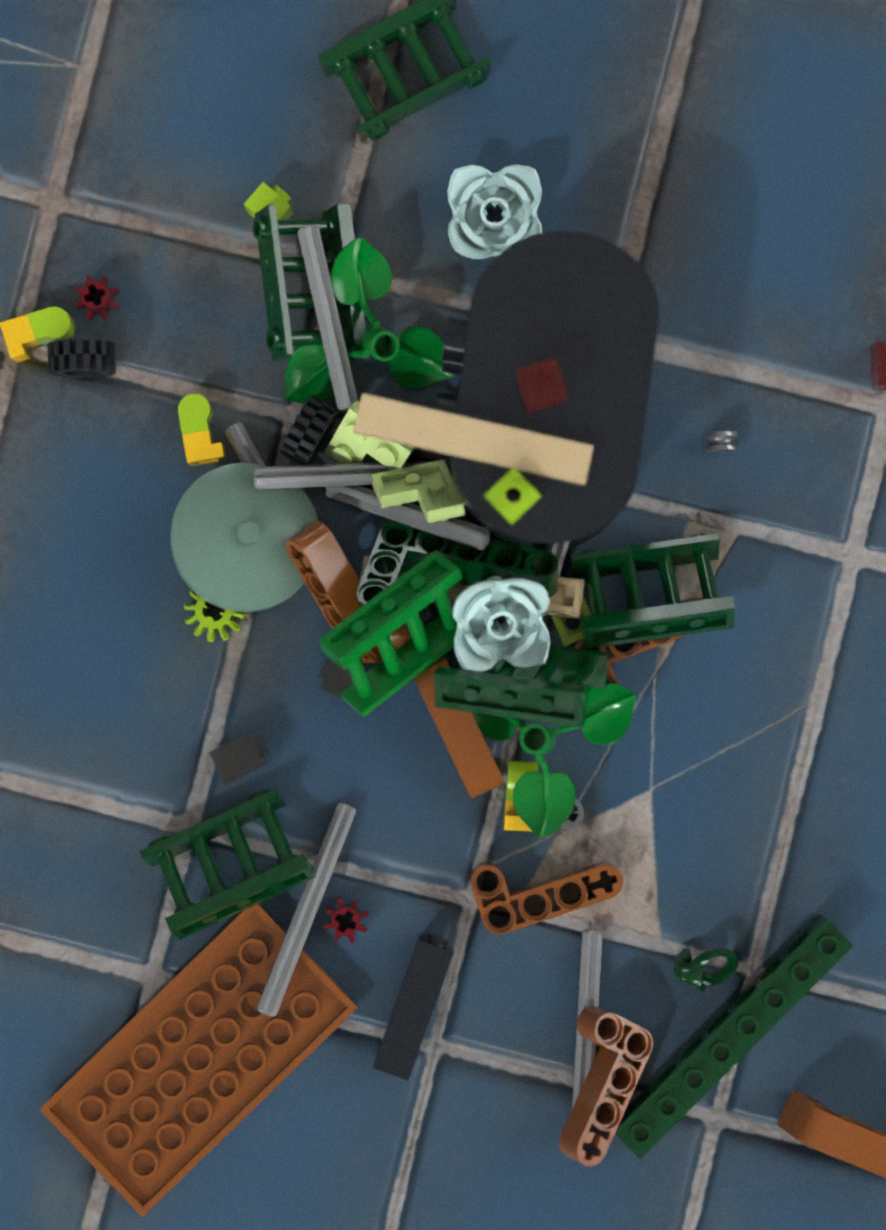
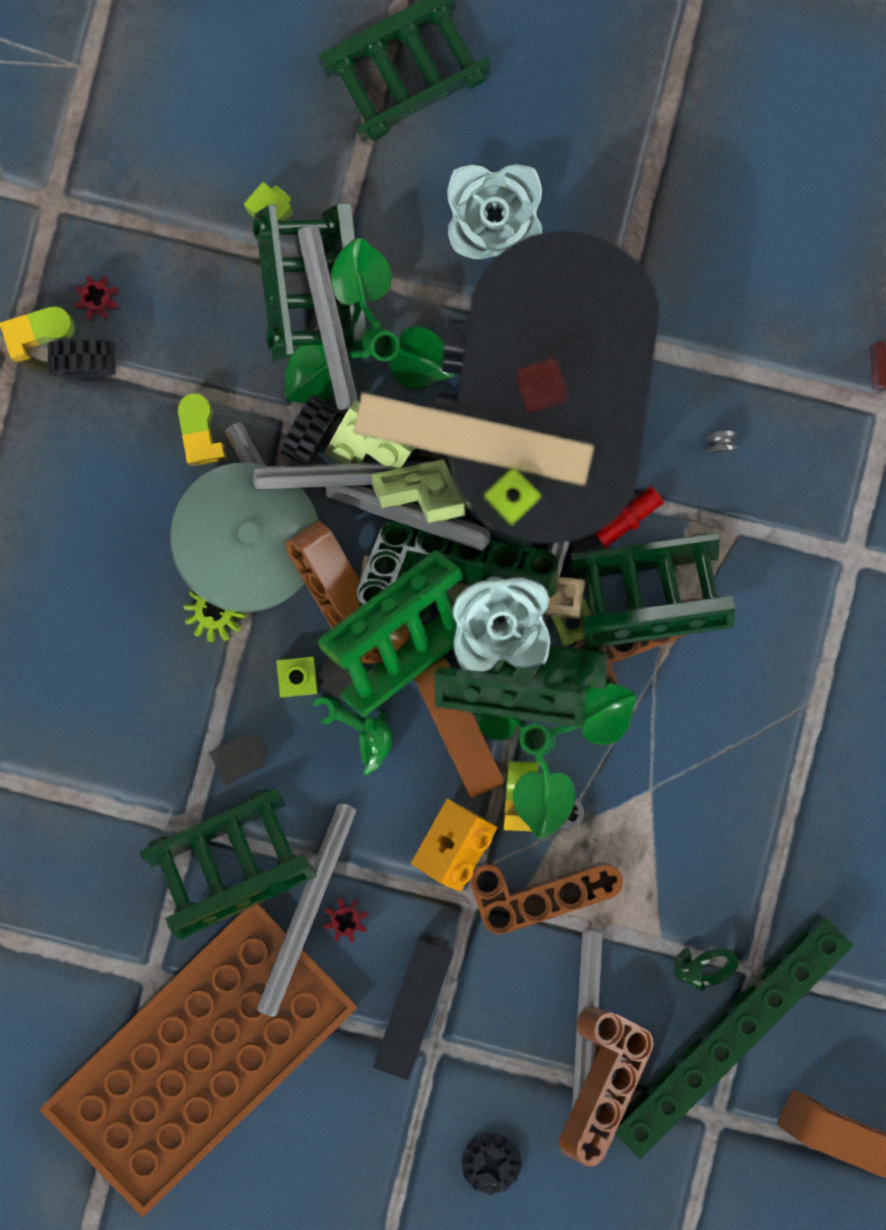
(307, 667): none -> lime plate
(374, 735): none -> green piece
(454, 845): none -> light orange brick
(497, 1147): none -> black gear
(630, 517): none -> red pin

